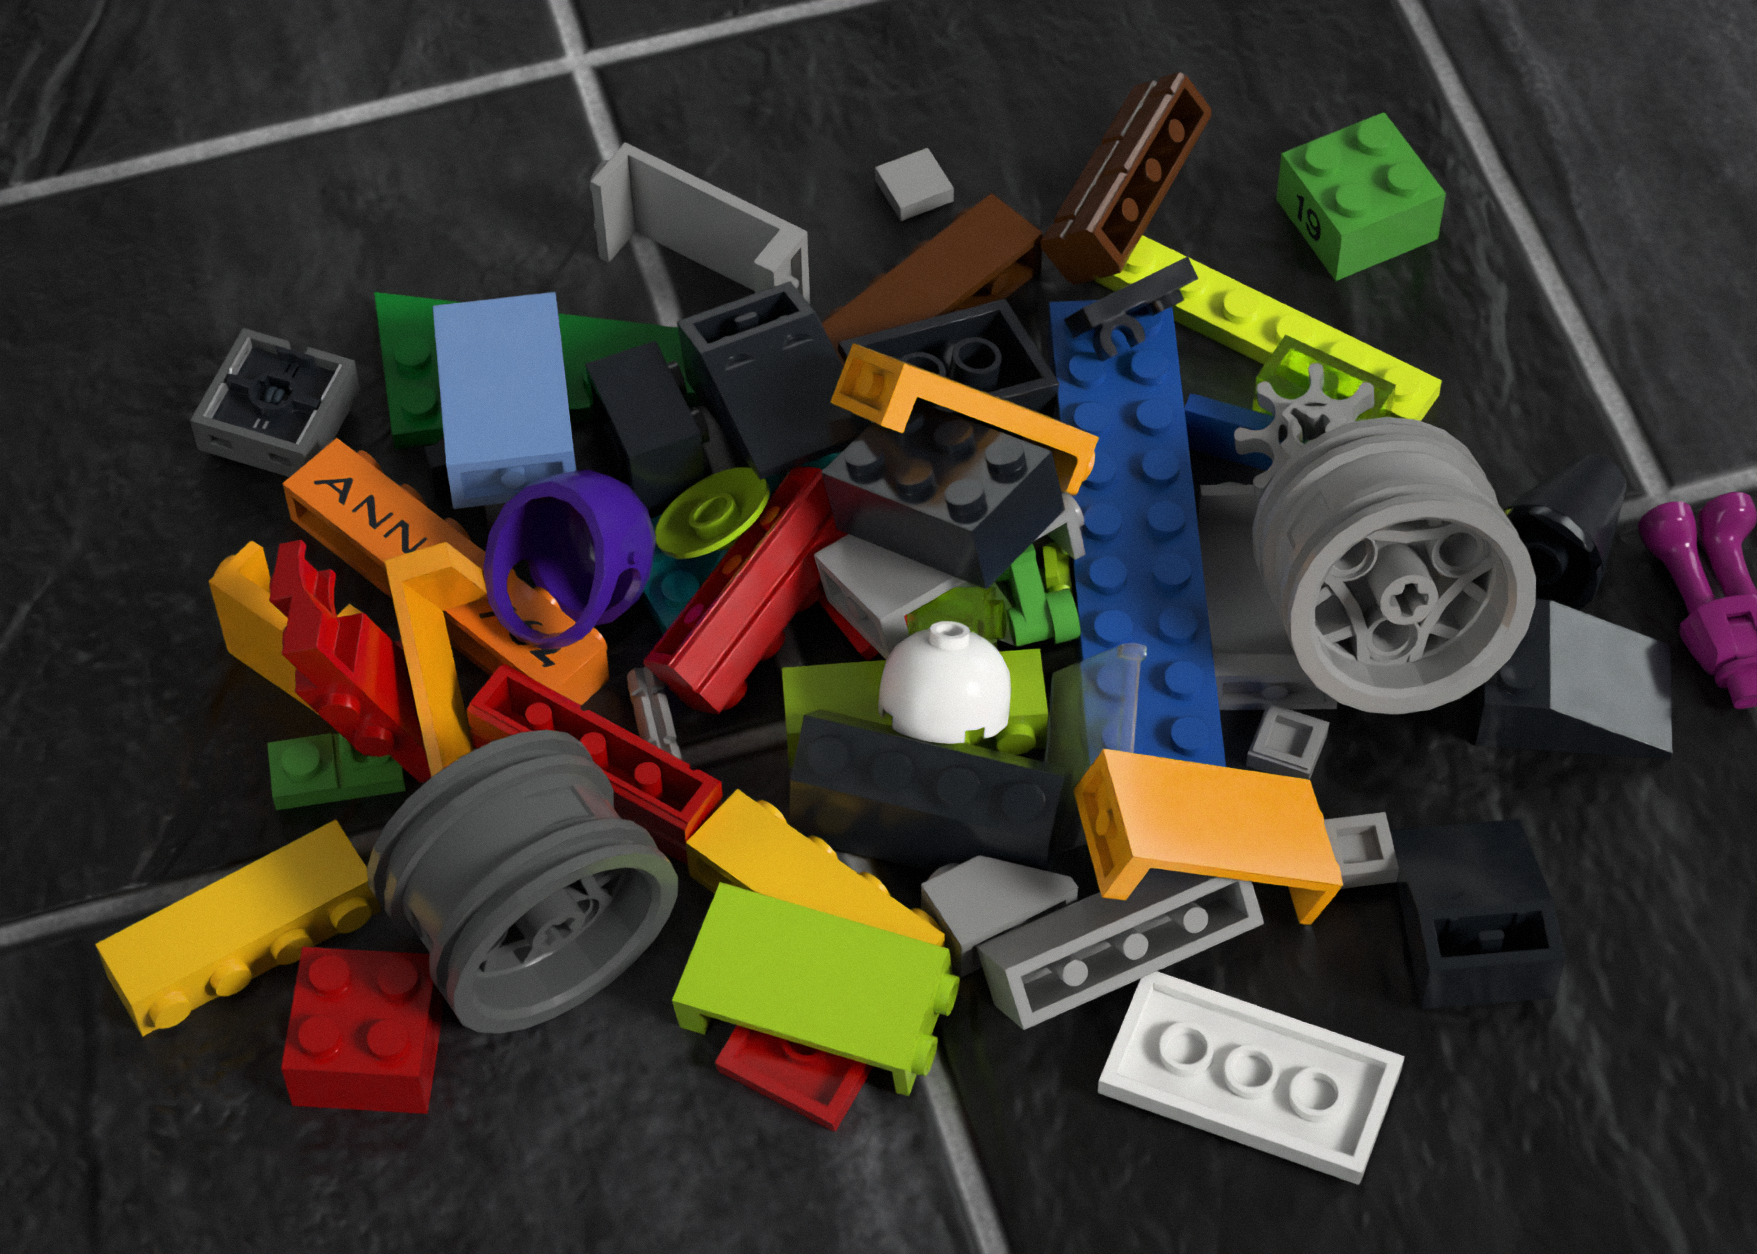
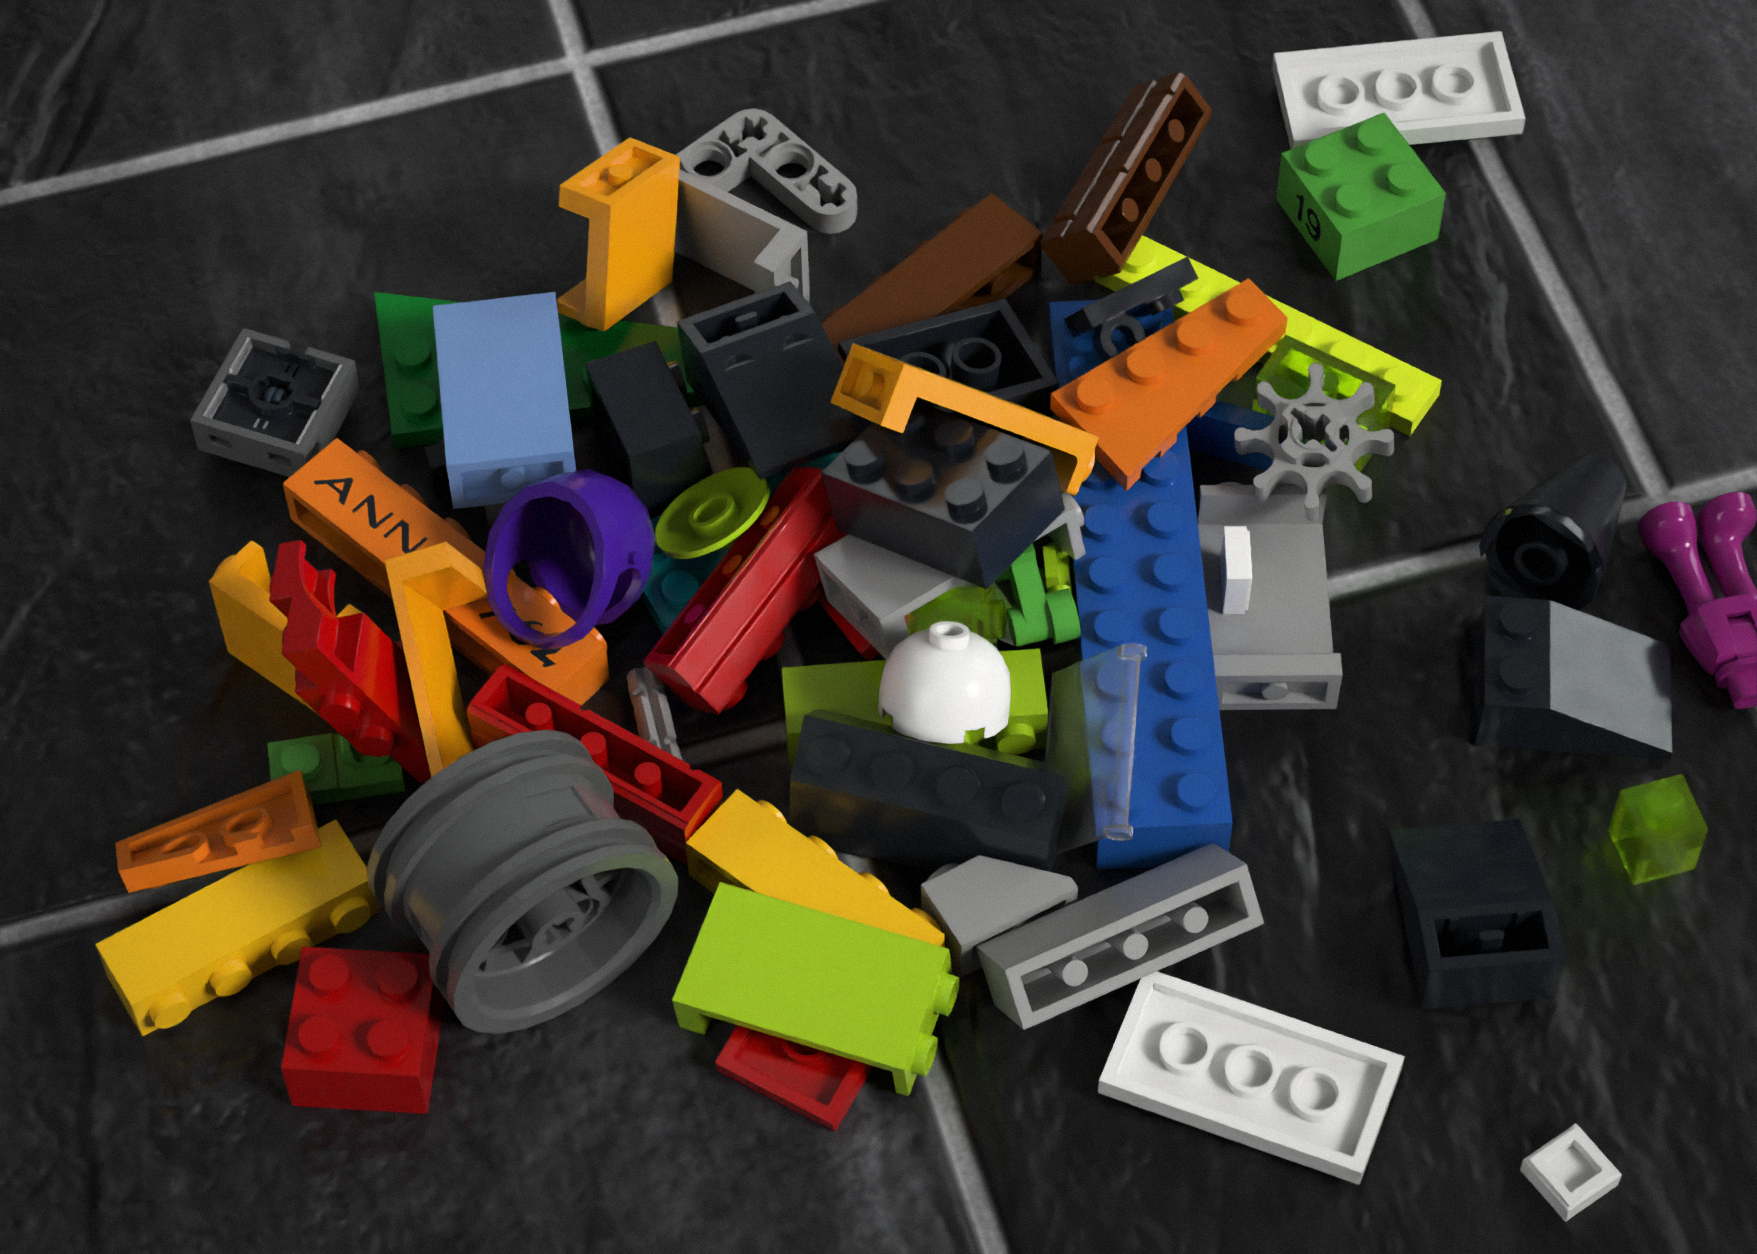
(225, 835): none -> orange wing
(631, 232): none -> light orange panel
(764, 157): none -> light grey beam
(914, 184): light grey tile -> none
(1168, 378): none -> orange wing
(1205, 822): light orange panel -> none
(1235, 570): none -> white tile
(1287, 743): light grey tile -> none
(1363, 849): light grey plate -> none
(1411, 609): light grey wheel -> none
(1425, 87): none -> white plate
(1570, 1172): none -> white tile
(1657, 829): none -> clear neon green brick

